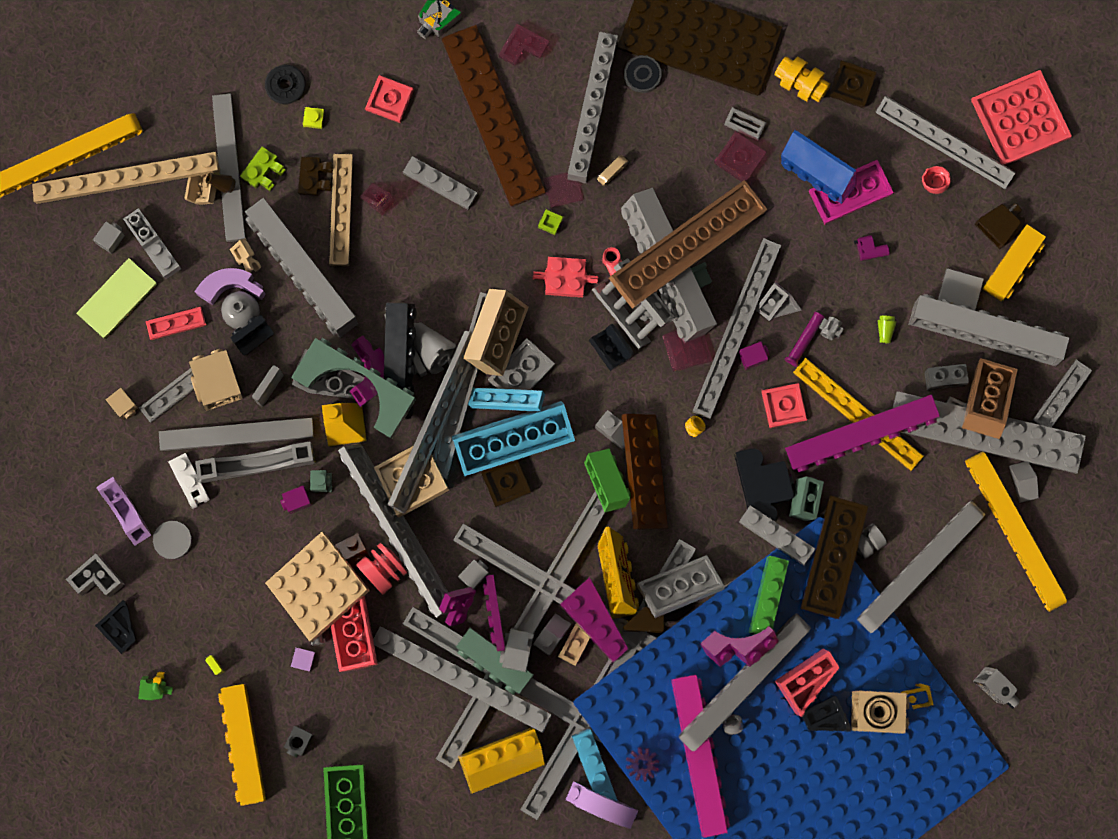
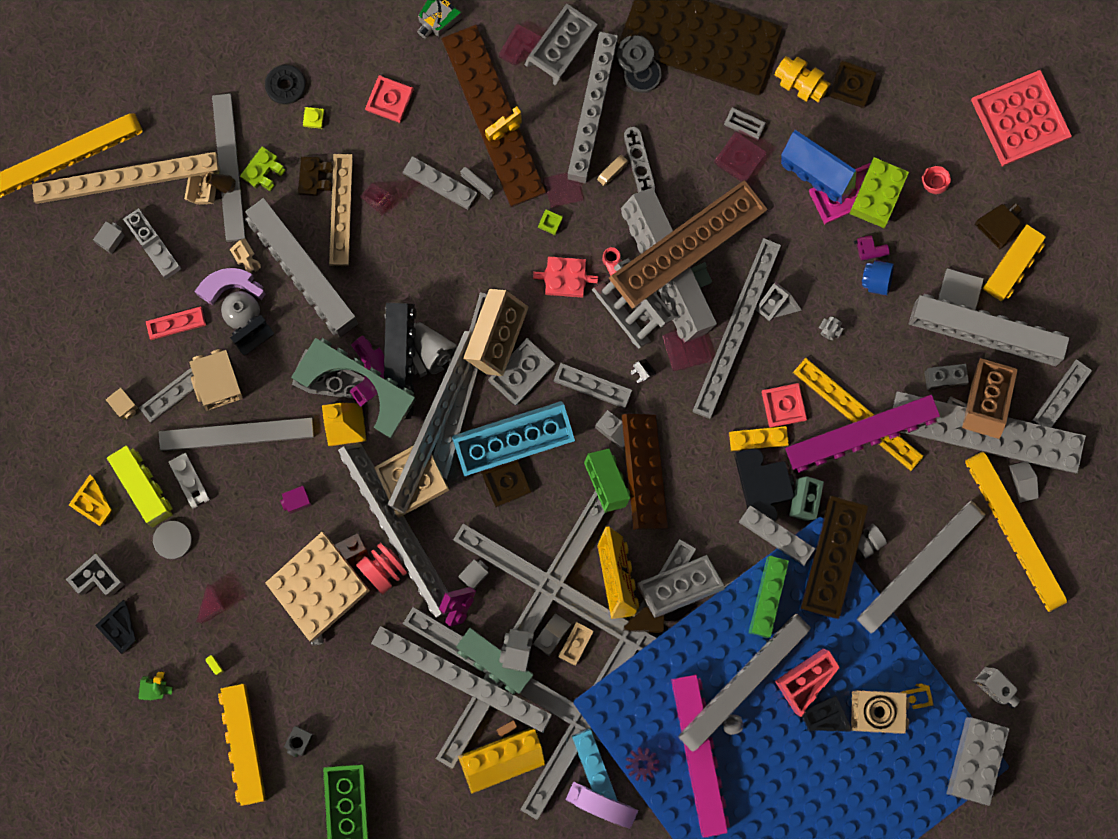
(91, 502): none -> yellow wing
(116, 298): yellowish green tile -> none
(124, 510): lavender arch -> none
(139, 486): none -> neon yellow brick
(210, 606): none -> clear pink slope
(236, 466): light grey arch -> none
(267, 385): light grey tile -> none
(303, 659): lavender tile -> none
(320, 481): sand green brick -> none
(354, 639): coral brick -> none
(477, 183): none -> light grey tile
(494, 620): magenta plate -> none
(503, 125): none -> yellow wing
(506, 399): medium azure plate -> none
(506, 728): none -> medium nougat tile
(561, 42): none -> light grey plate
(592, 385): none -> light grey plate
(594, 619): magenta wedge -> none
(611, 347): black bracket -> none
(635, 54): none -> dark grey tile
(638, 162): none -> light grey beam
(644, 369): none -> tile
(695, 426): yellow tile -> none
(748, 649): magenta arch -> none
(754, 355): magenta brick -> none
(758, 438): none -> yellow plate
(805, 339): magenta pin -> none
(878, 277): none -> blue piece
(879, 192): none -> lime brick
(886, 327): lime cone -> none
(945, 142): light grey plate -> none
(977, 761): none -> light grey brick

